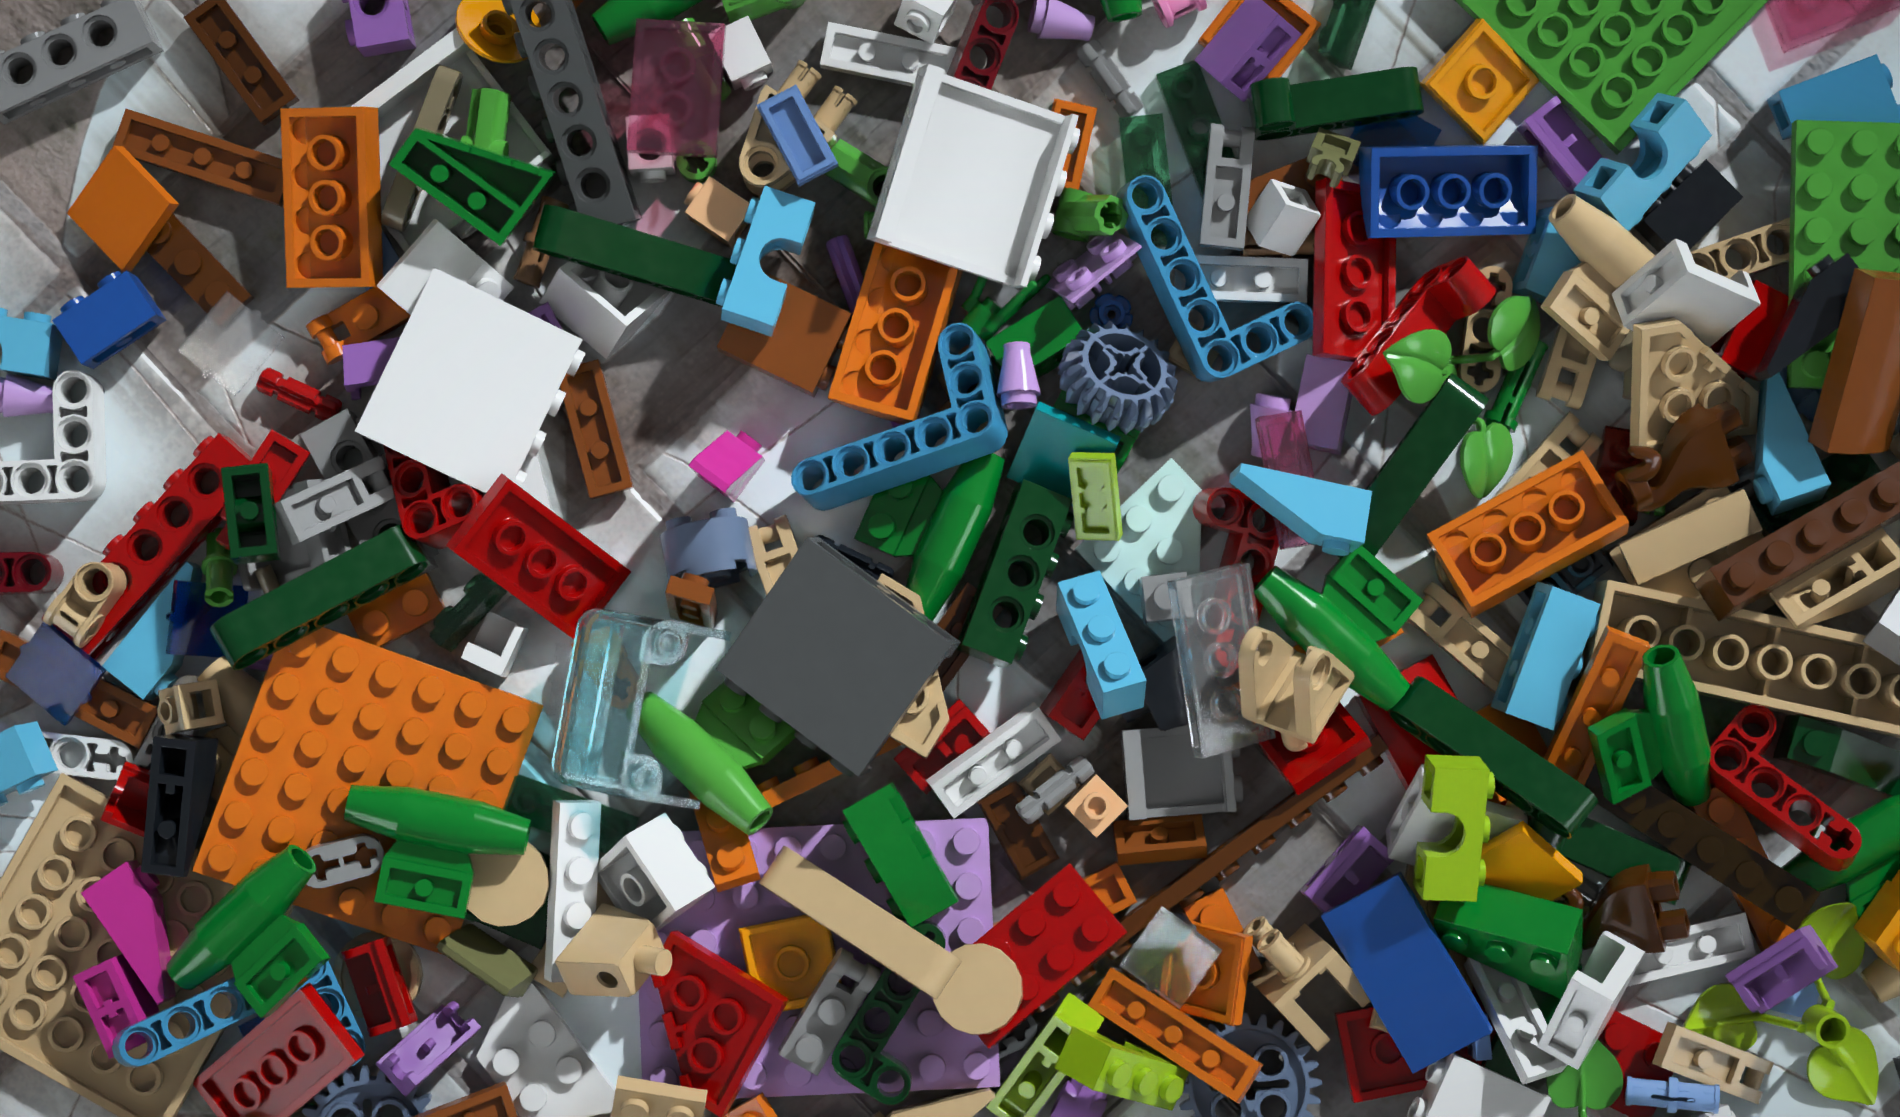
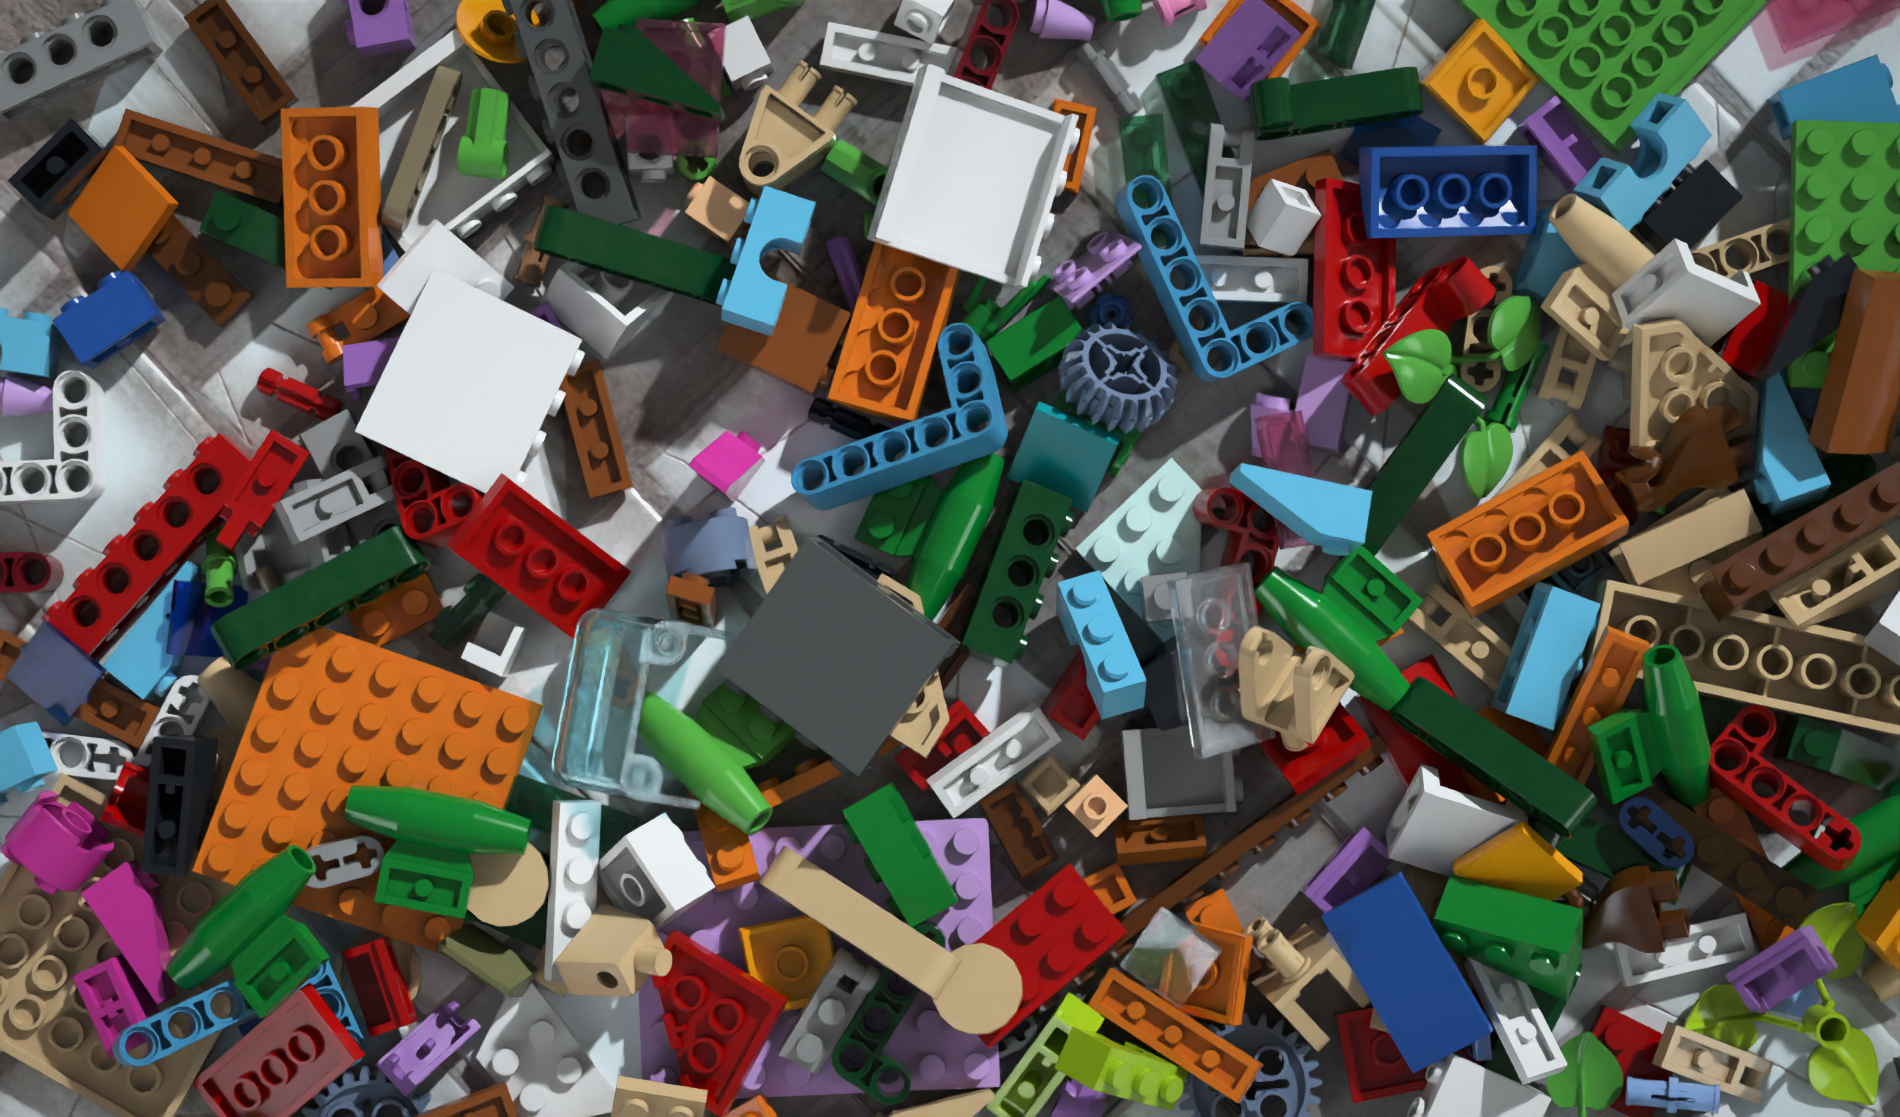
(57, 843): none -> dark pink brick
(59, 169): none -> black brick
(80, 608): tan piece -> none
(180, 709): tan brick -> none
(231, 343): clear piece -> none
(246, 229): none -> dark green slope
(250, 513): dark green brick -> none
(472, 181): green wedge -> none
(640, 70): none -> dark green slope
(797, 135): medium blue tile -> none
(843, 420): none -> black axle
(1018, 379): lavender cone -> none
(1054, 789): light grey axle -> none
(1087, 215): bright green piece -> none
(1095, 496): lime plate -> none
(1331, 156): olive plate -> none
(1454, 866): lime arch -> none
(1590, 1000): white panel -> none
(1649, 840): none -> dark blue beam

